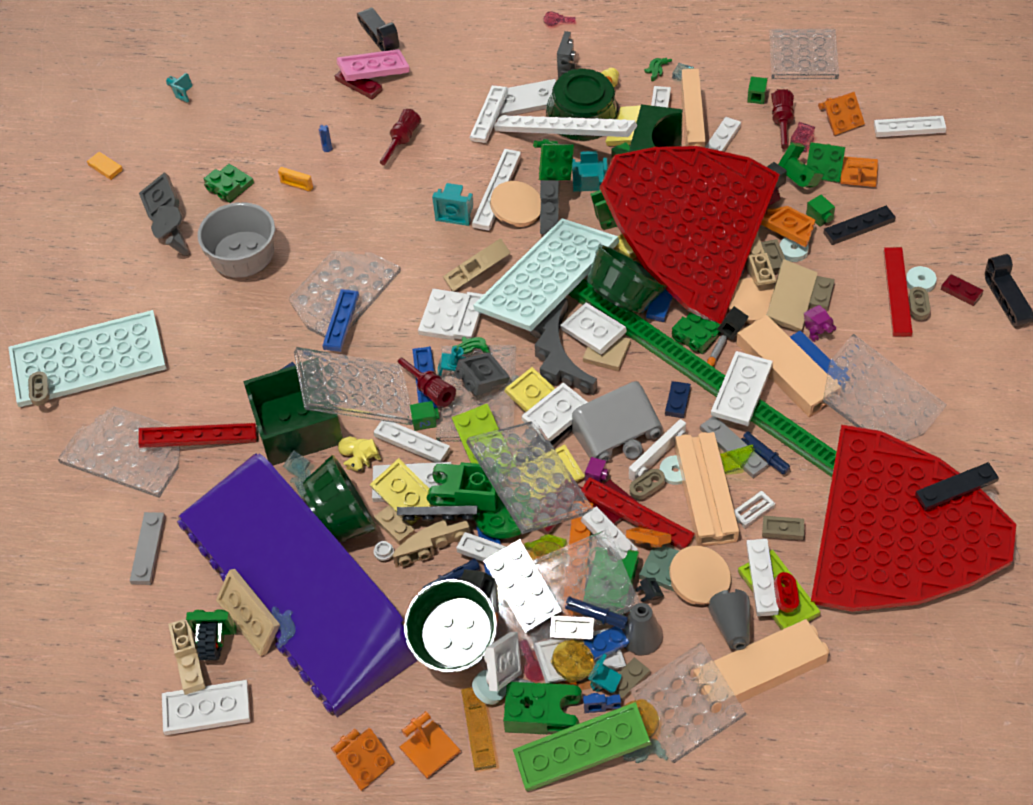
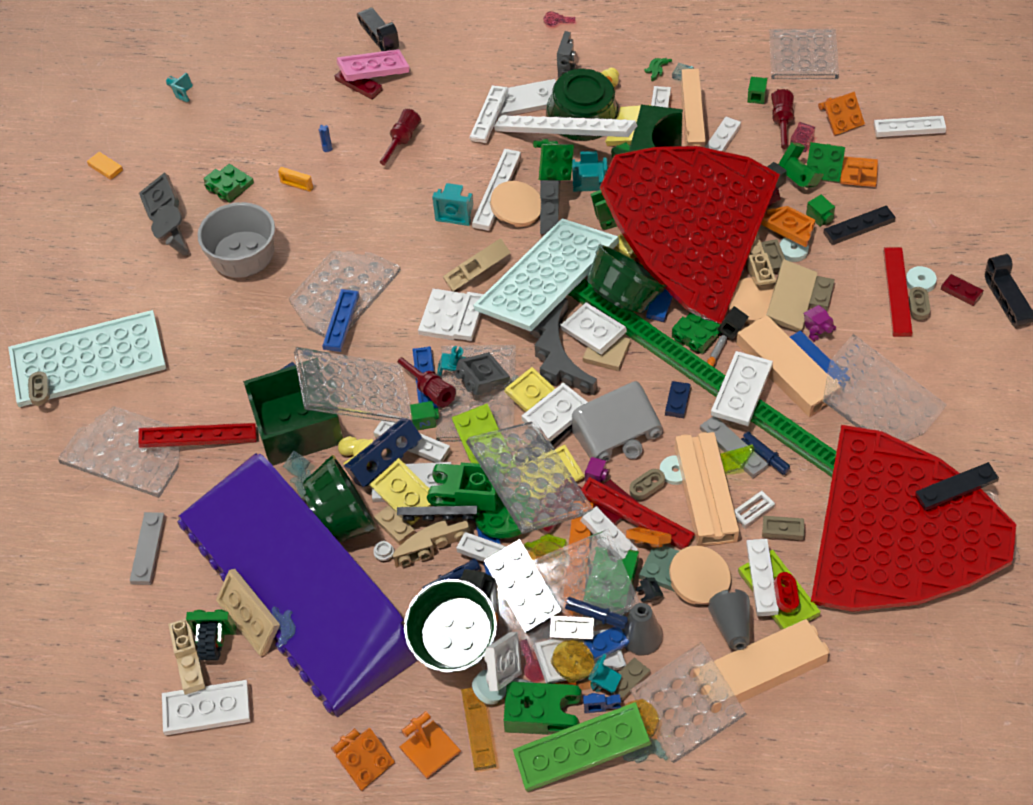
(373, 452): none -> dark blue brick
(471, 344): green piece -> none
(657, 450): white plate -> none

